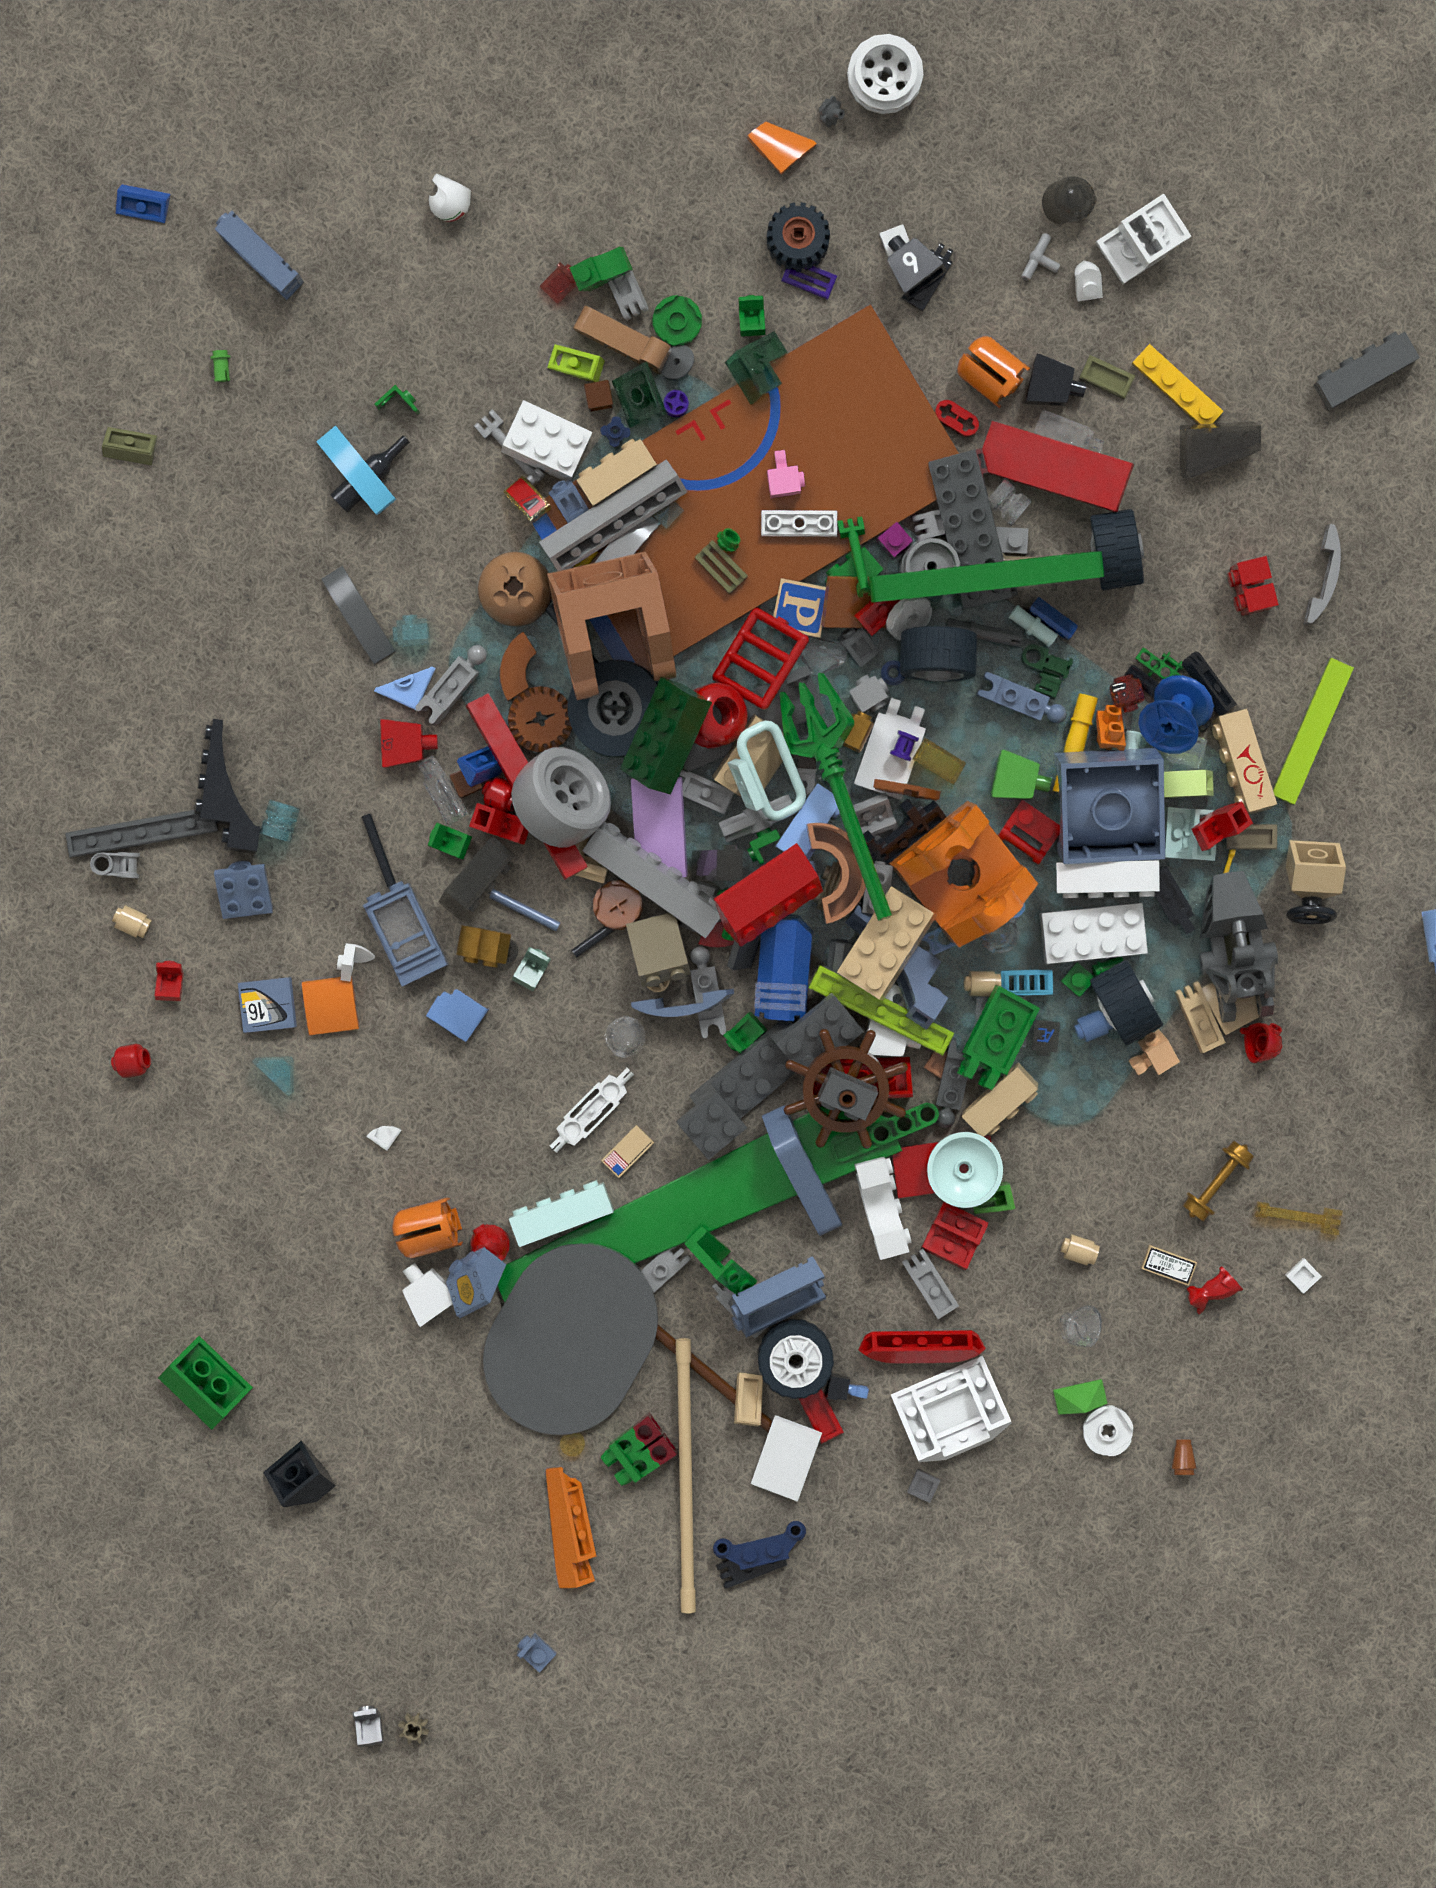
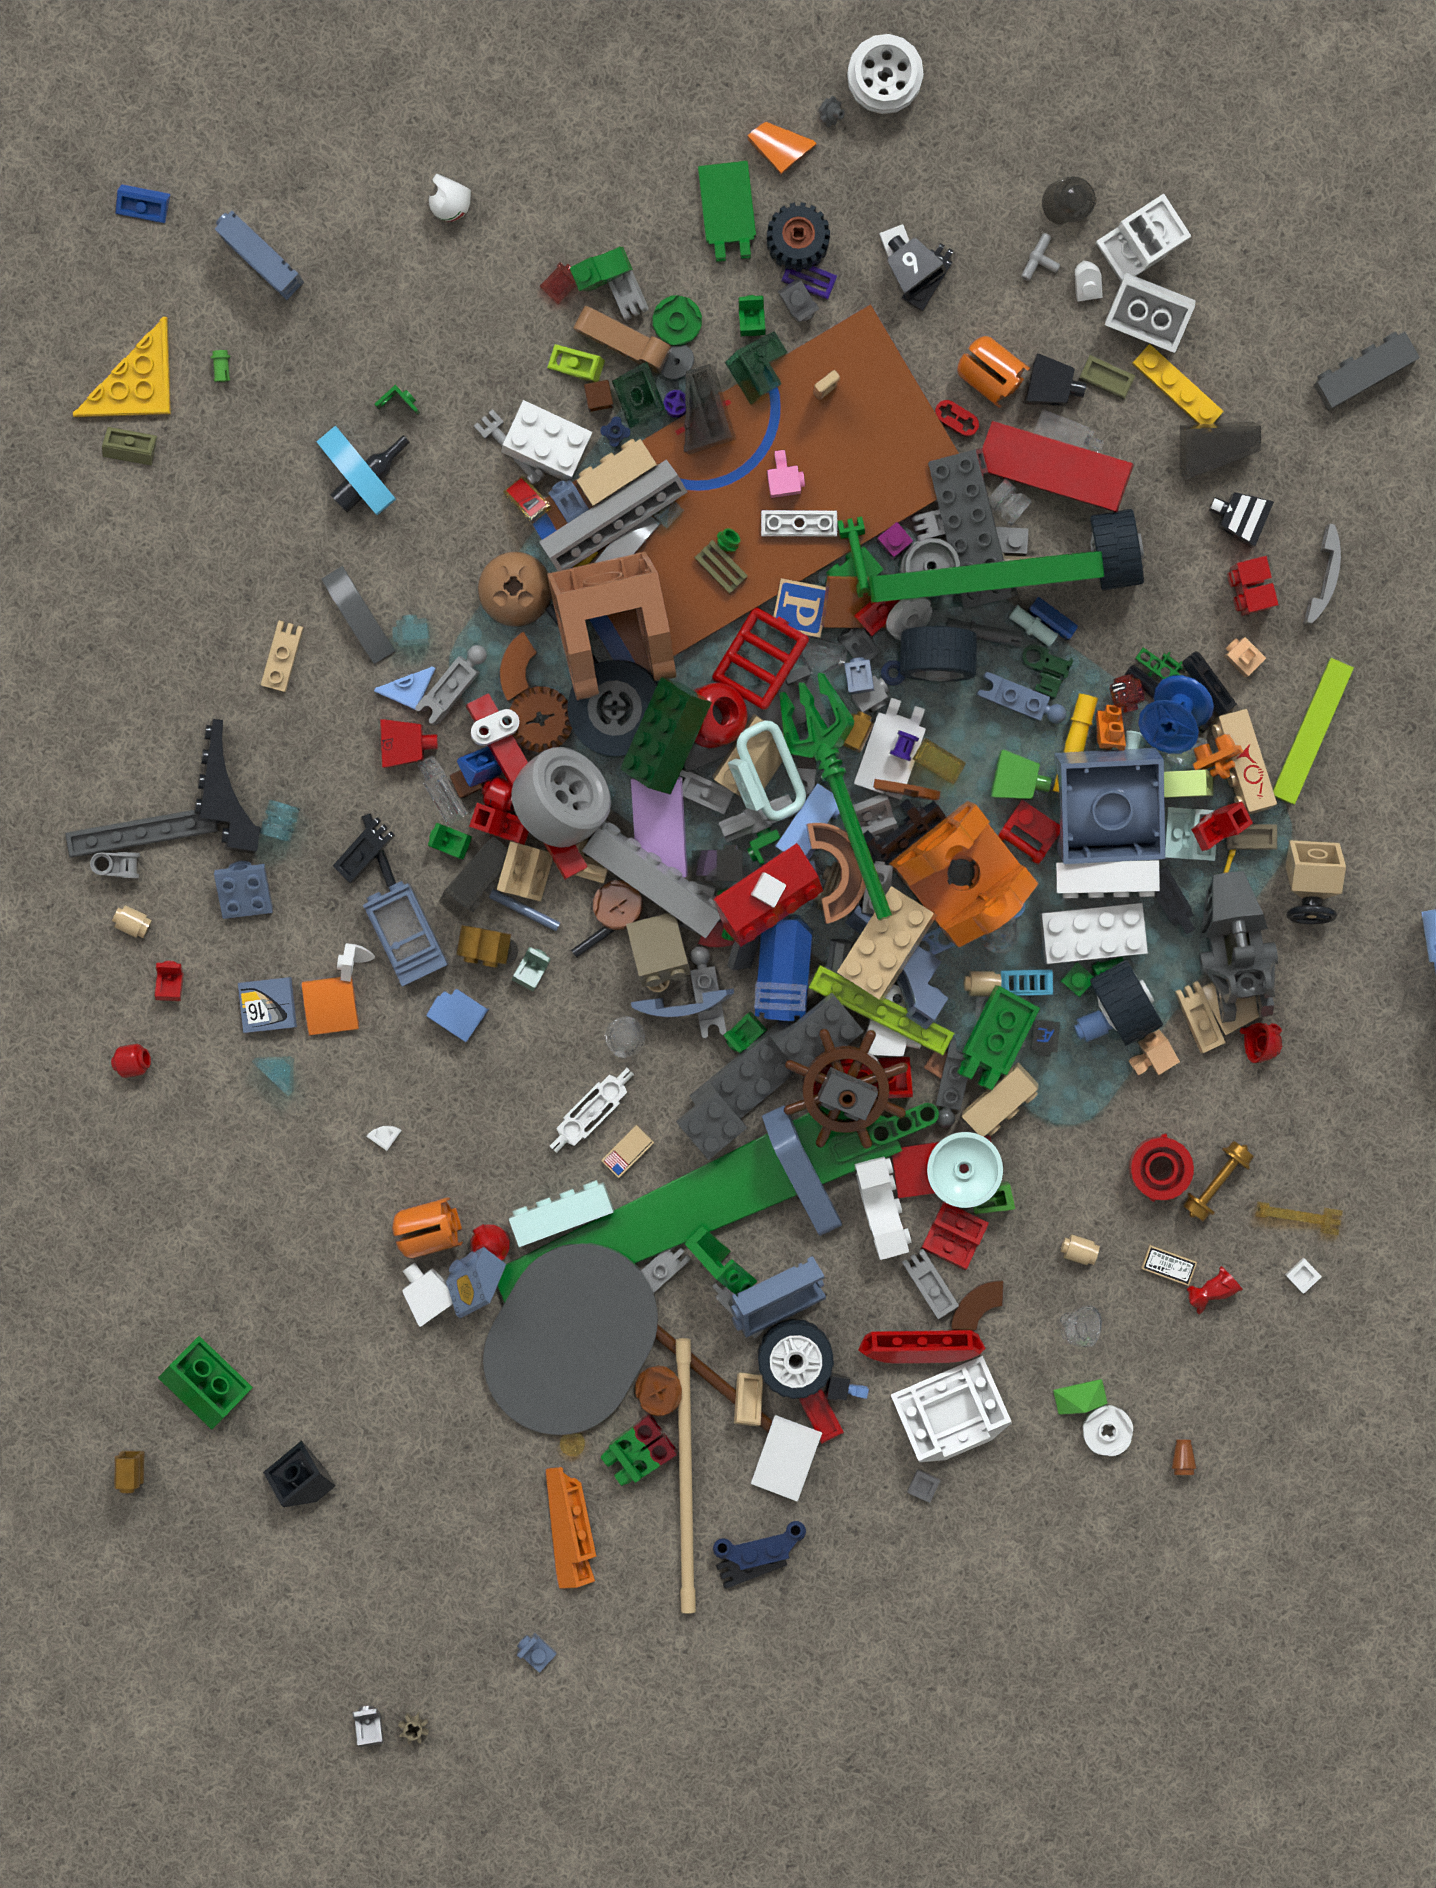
(129, 1471): none -> pearl gold brick
(137, 383): none -> yellow tile
(281, 657): none -> tan hinge
(363, 851): none -> black hinge
(495, 727): none -> white plate
(525, 871): none -> tan slope
(658, 1390): none -> dark orange tile
(706, 412): none -> clear smoke wedge
(727, 206): none -> green tile
(768, 889): none -> white tile
(798, 301): none -> flat silver bracket
(826, 385): none -> tan tile
(859, 676): none -> sand blue bracket
(976, 1304): none -> reddish brown tile
(1150, 312): none -> white brick
(1181, 1172): none -> red piece
(1207, 759): none -> orange hips
(1242, 516): none -> torso
(1244, 656): none -> light nougat brick

